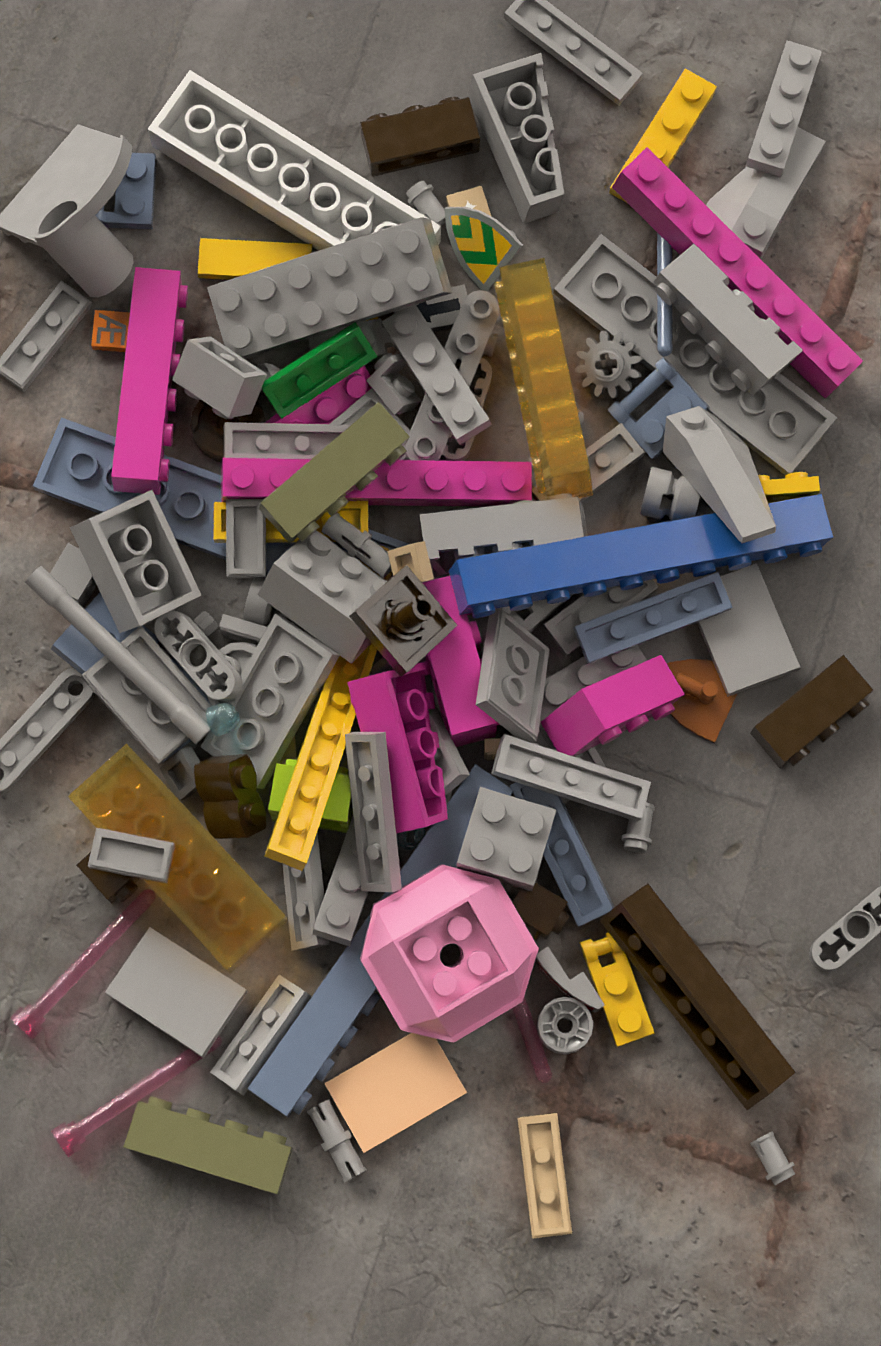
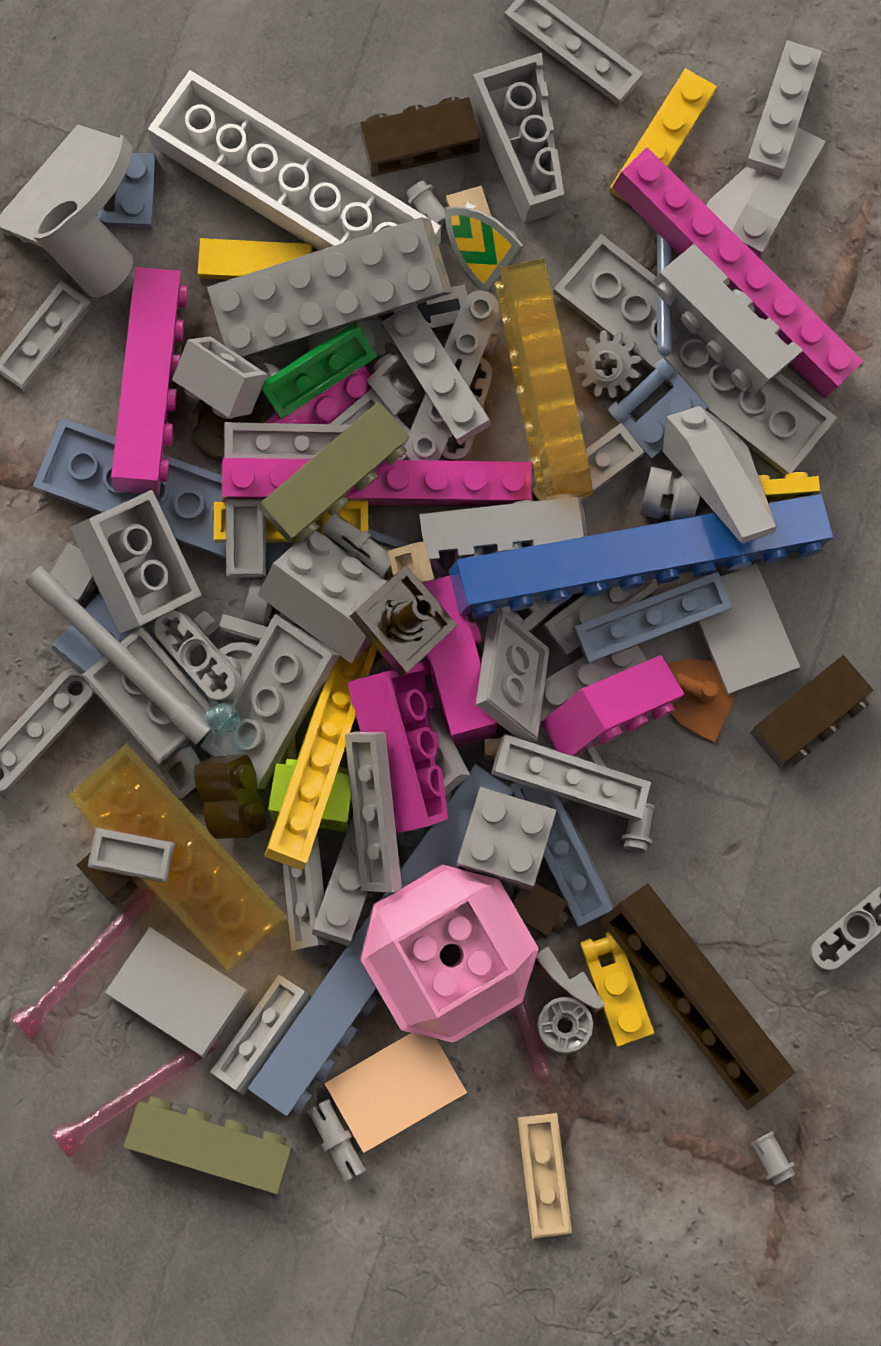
(110, 330): orange tile -> none

